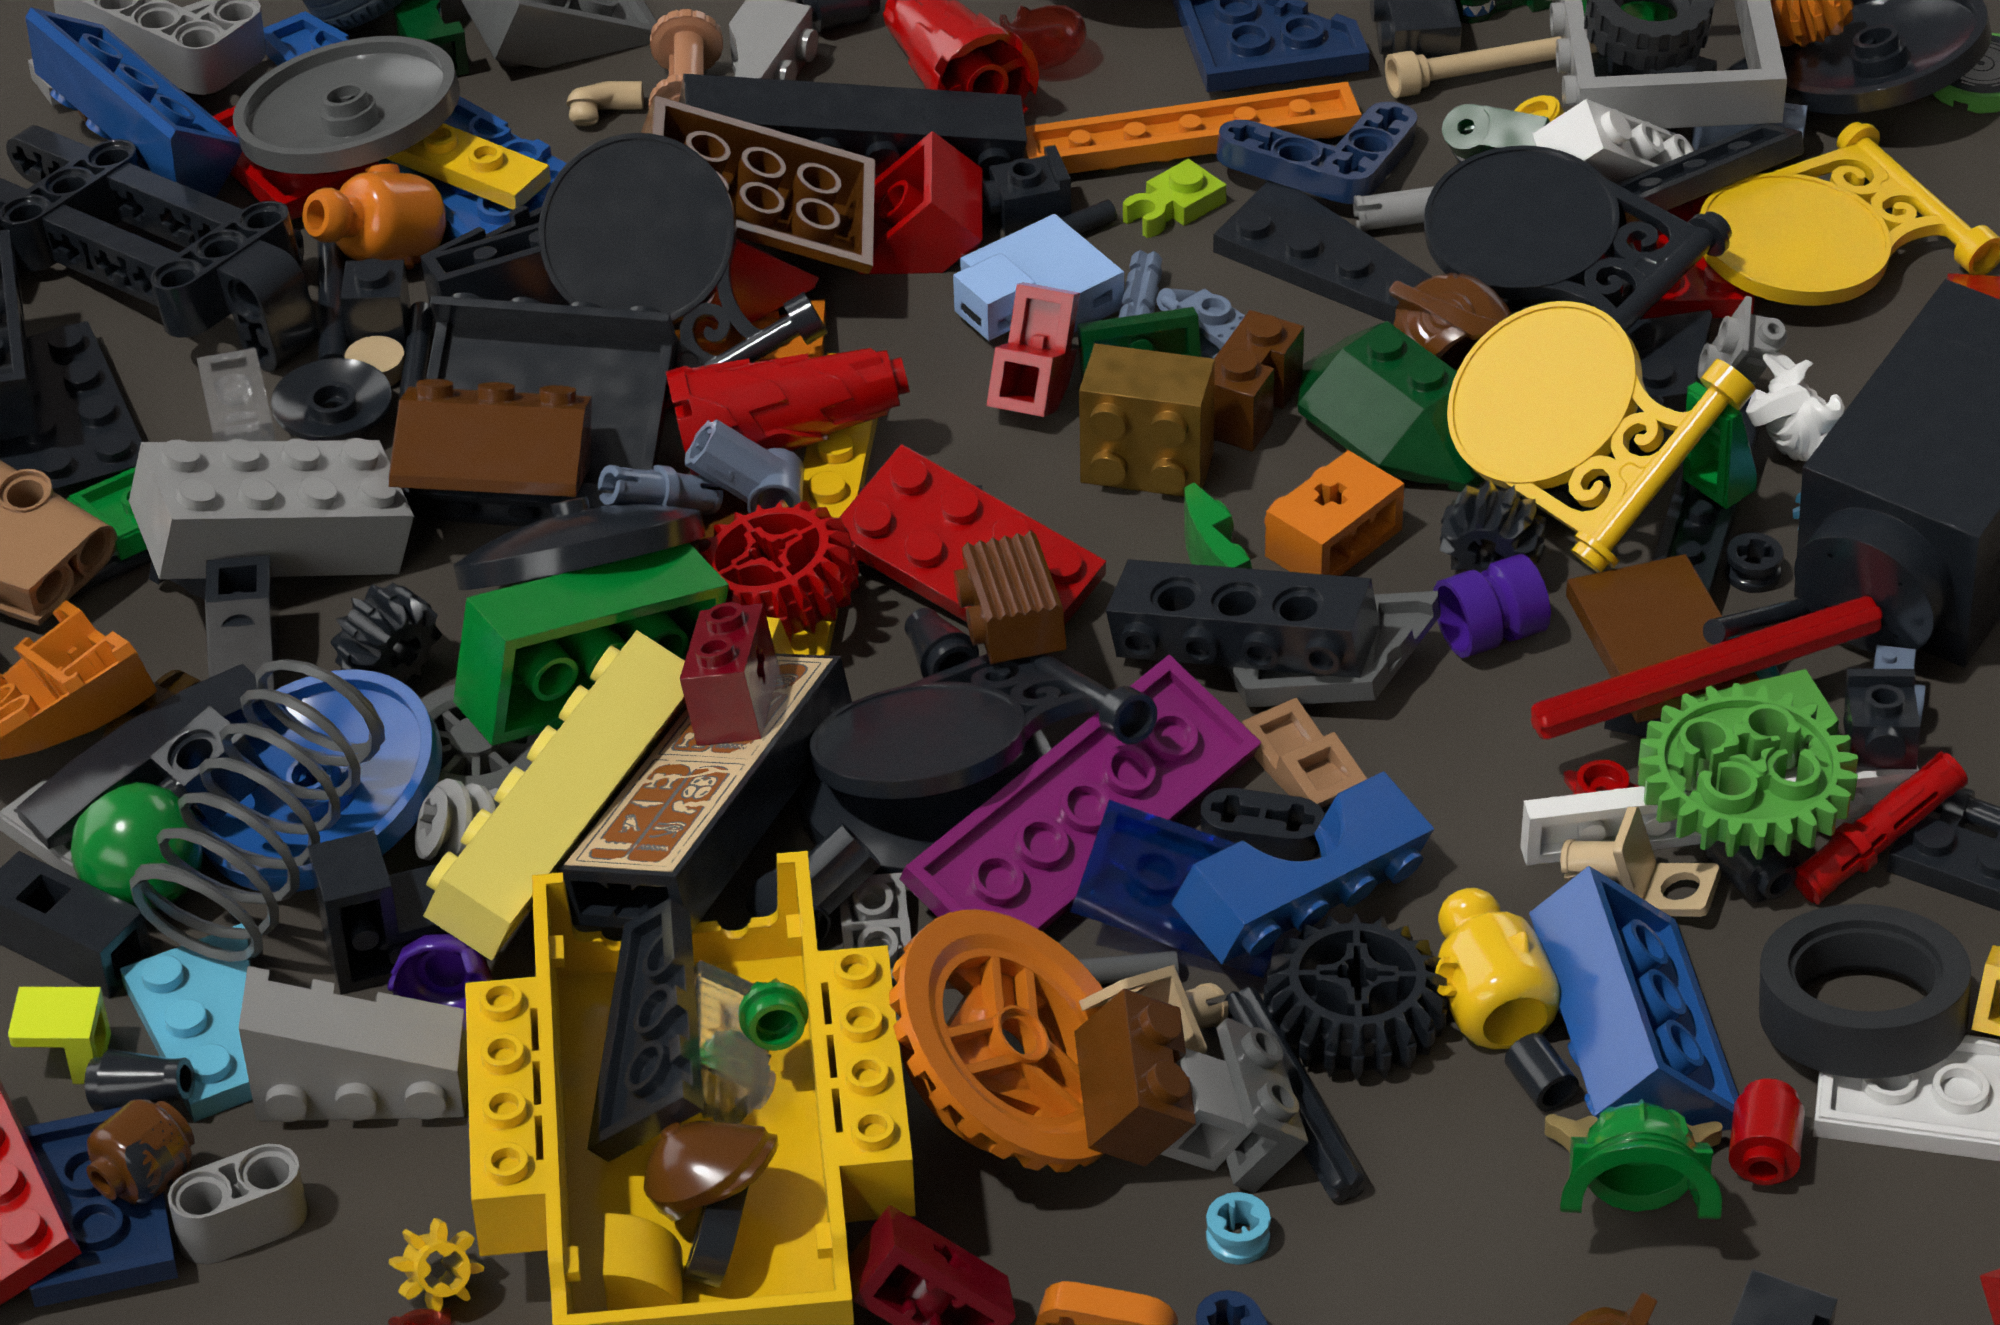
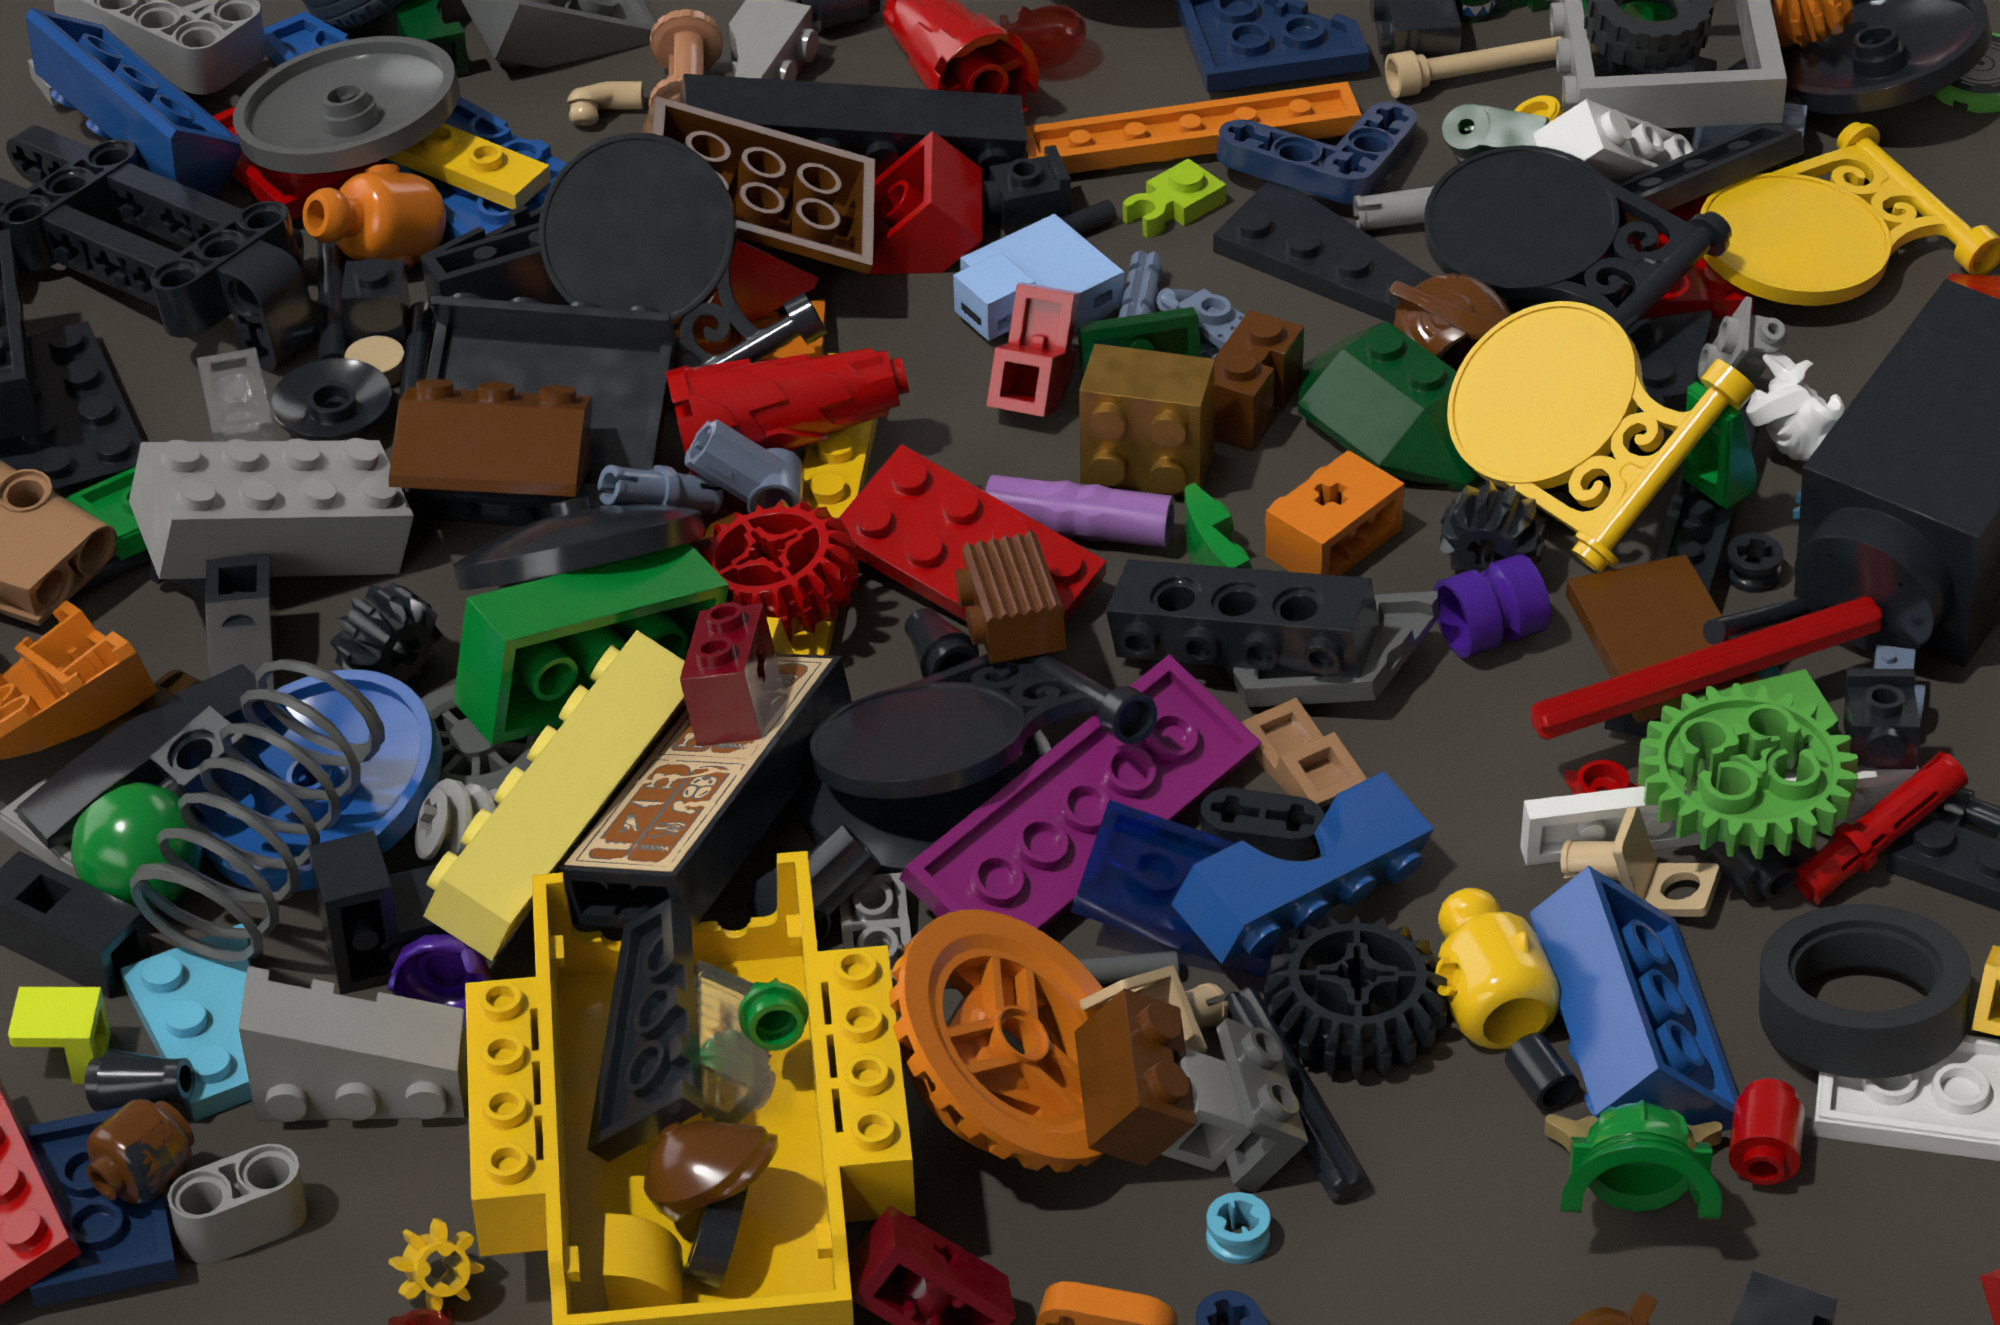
(1090, 510): none -> medium lavender axle

